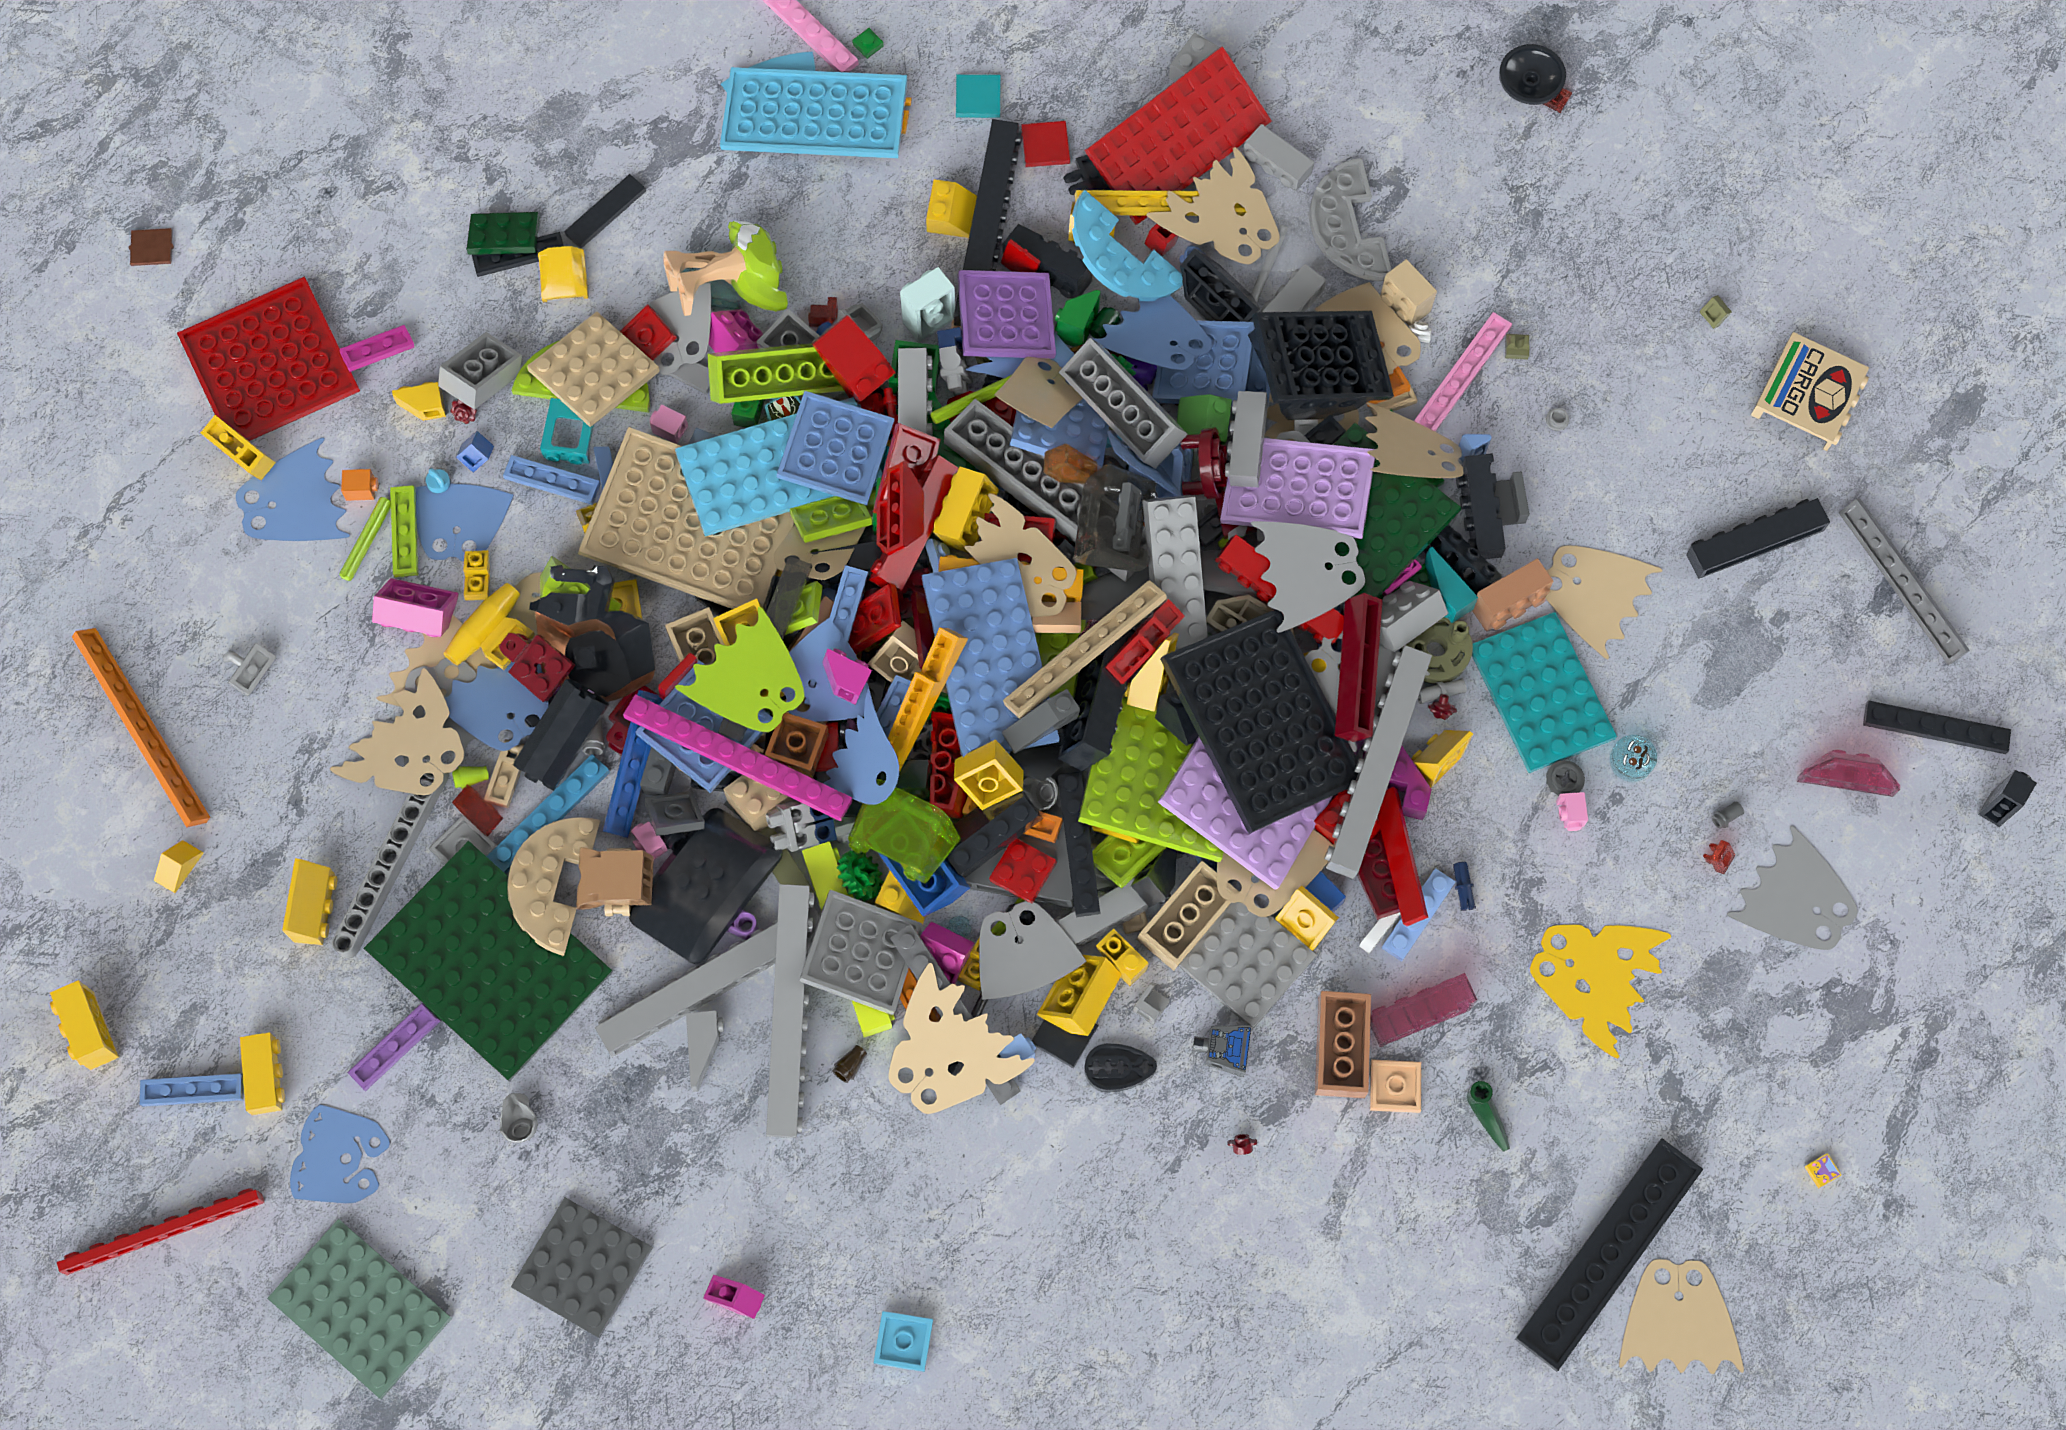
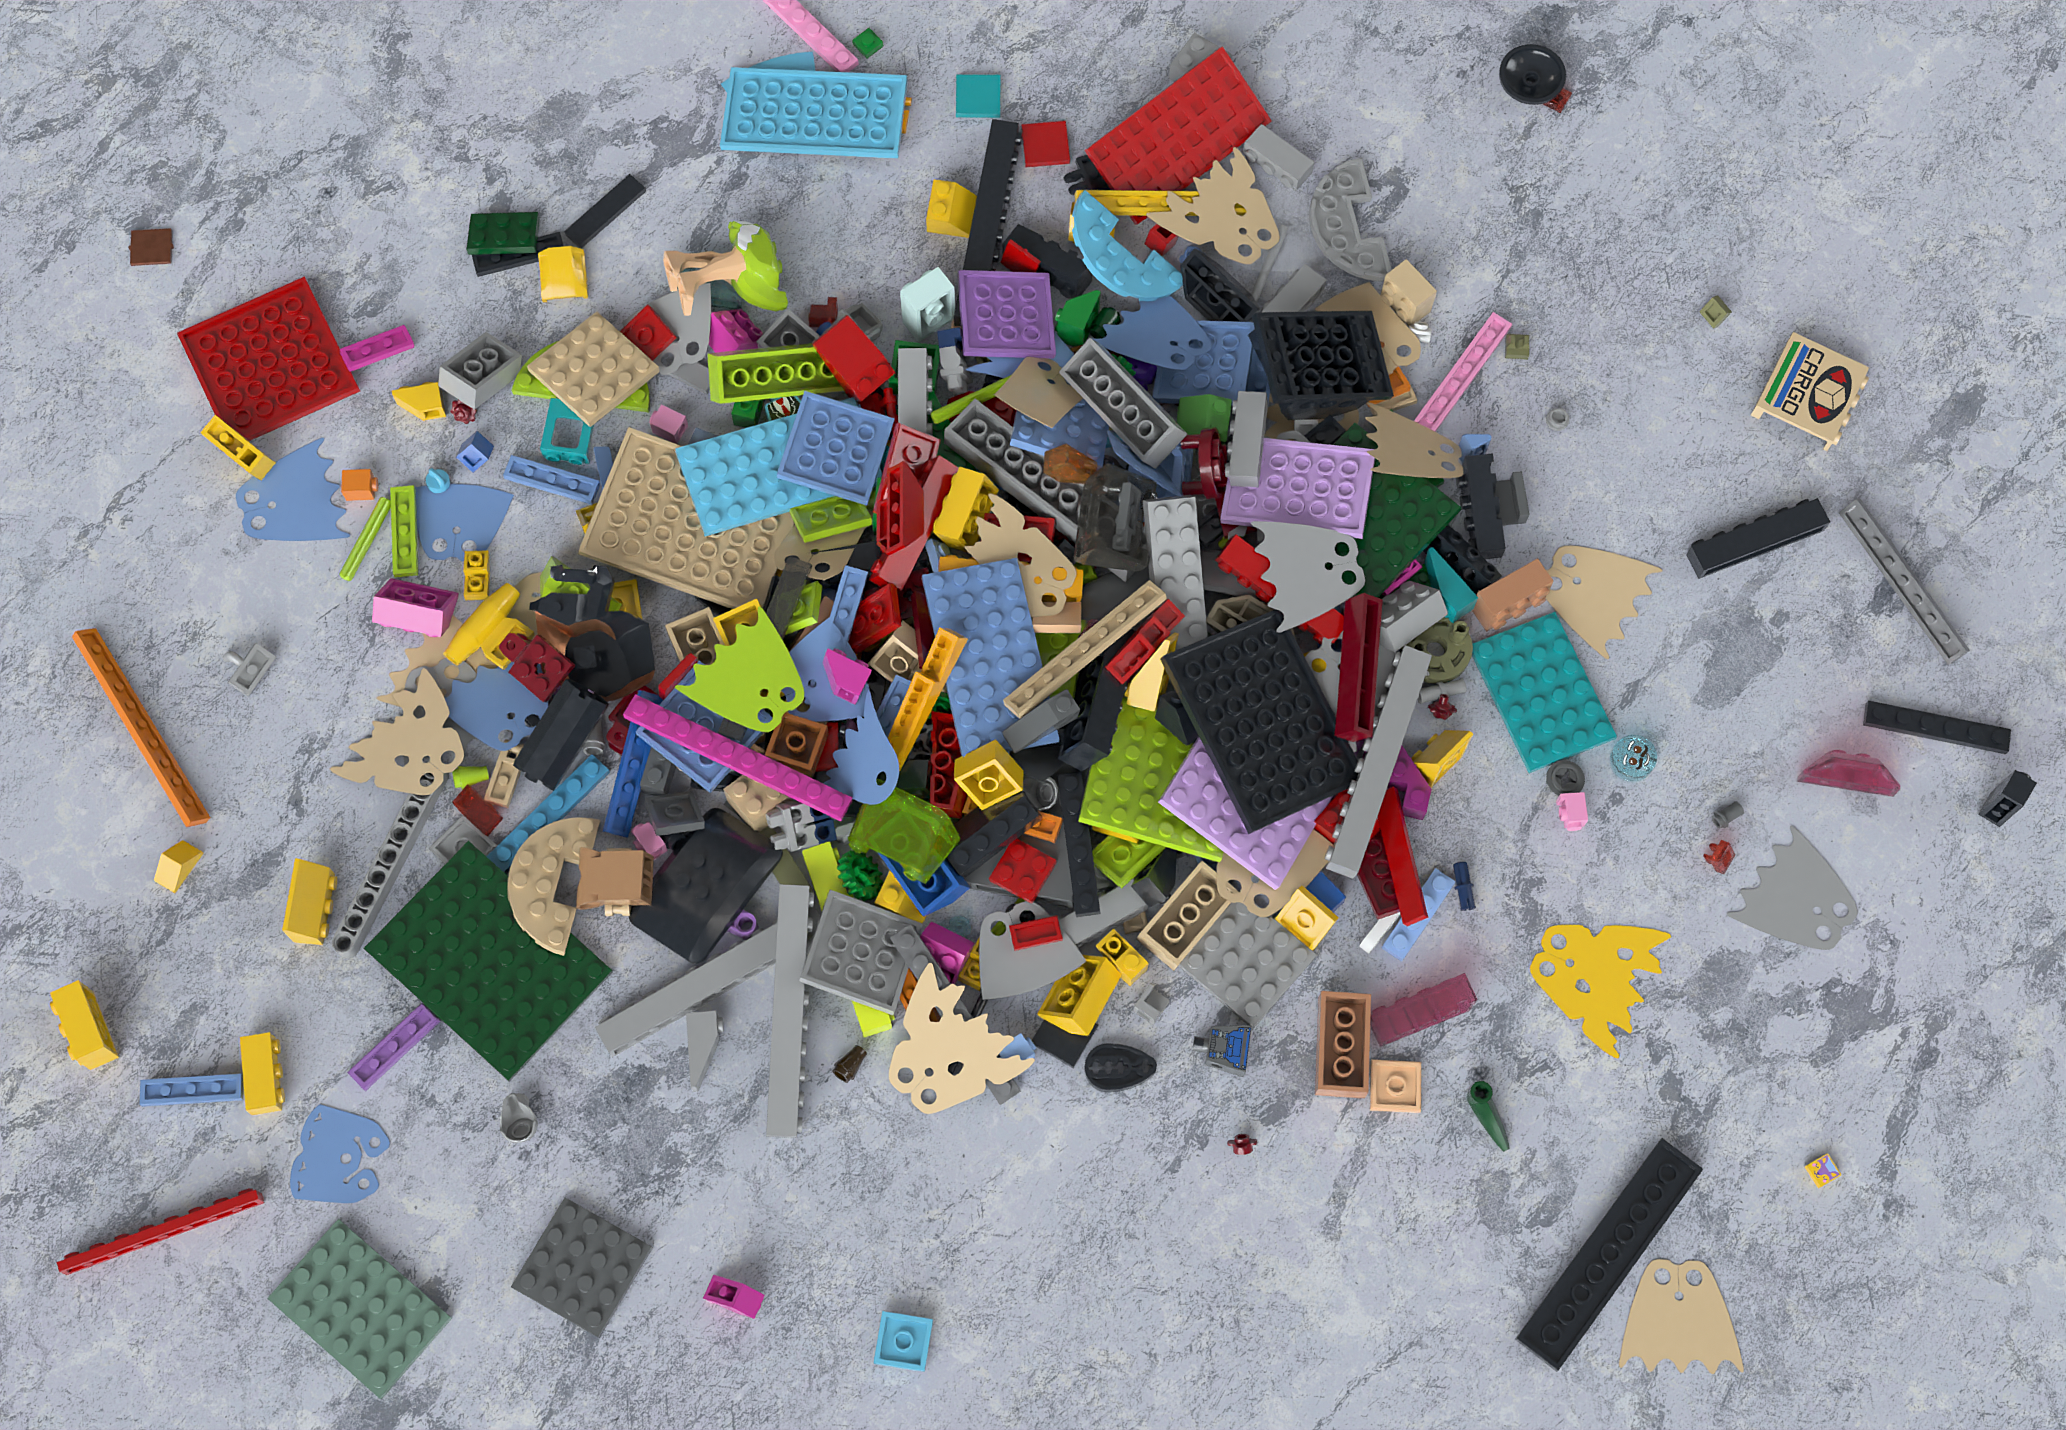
(1035, 933): none -> red tile

